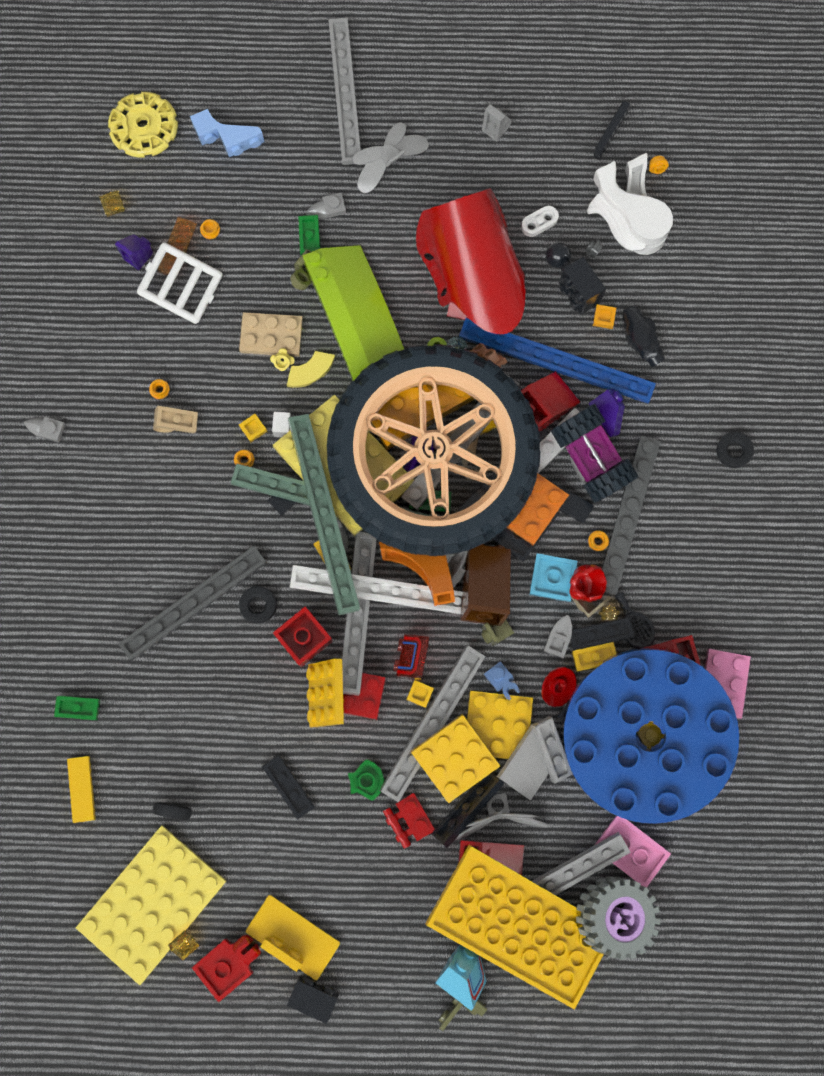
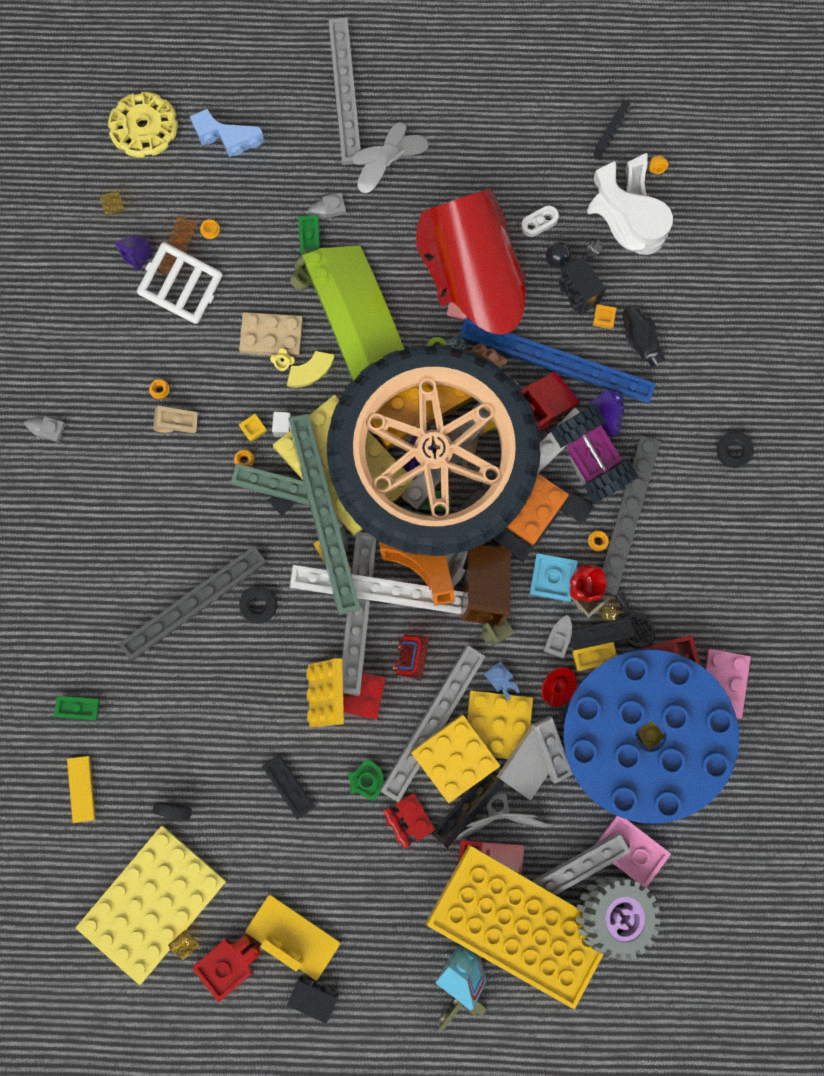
(303, 636): red brick -> none
(420, 694): yellow plate -> none
(495, 122): light grey plate -> none

